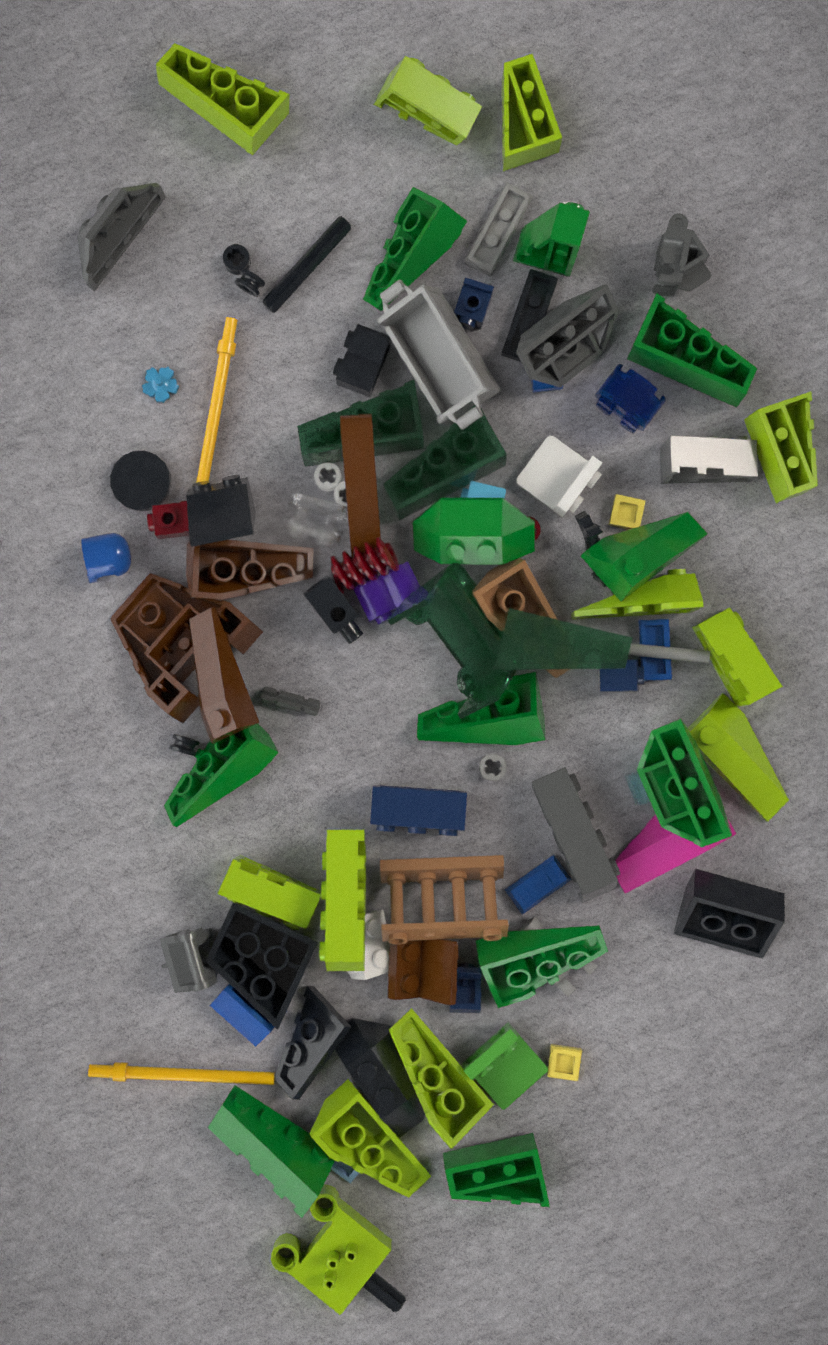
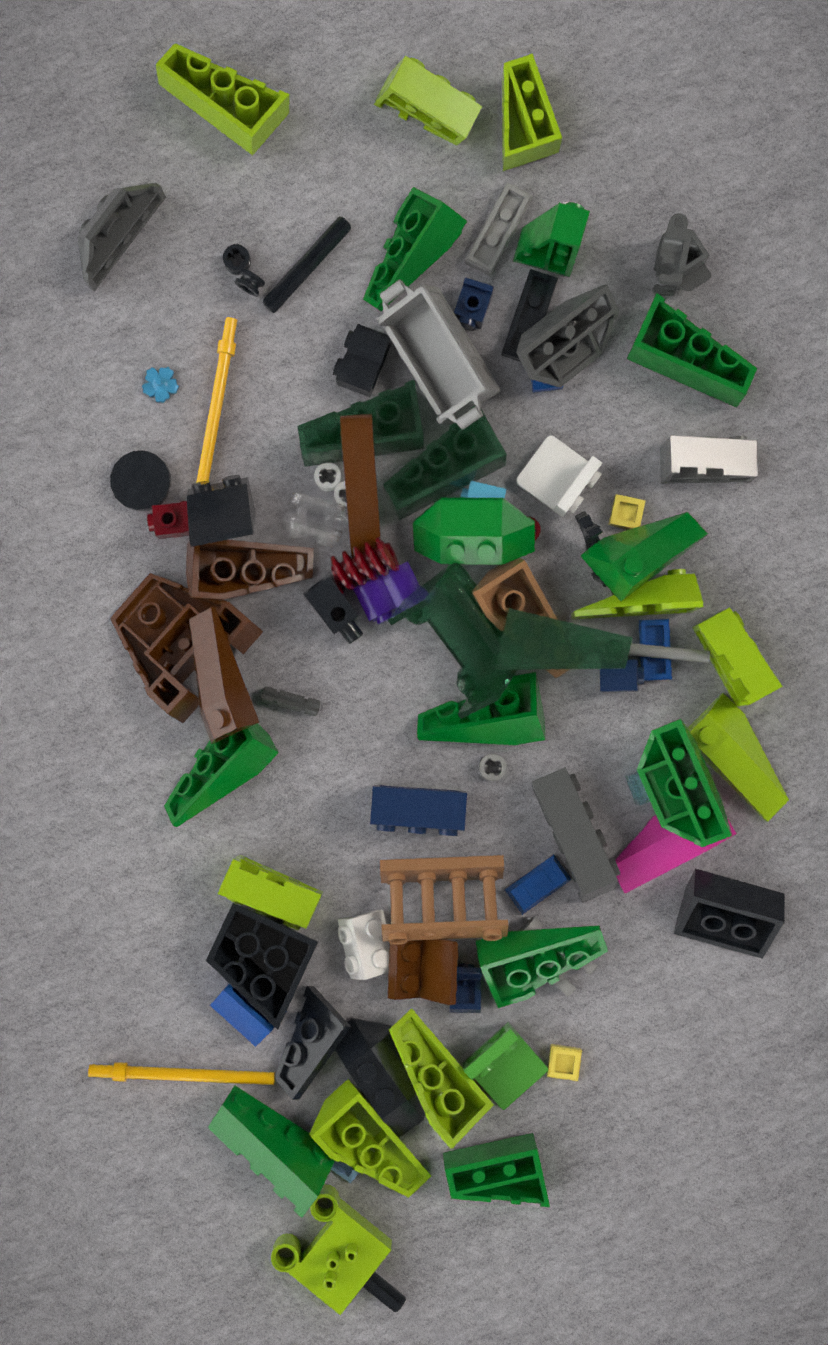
(105, 555): blue helmet -> none
(184, 745): black bush -> none
(184, 960): dark grey piece -> none
(345, 901): lime wedge -> none
(629, 398): clear blue brick -> none
(785, 446): lime wedge -> none

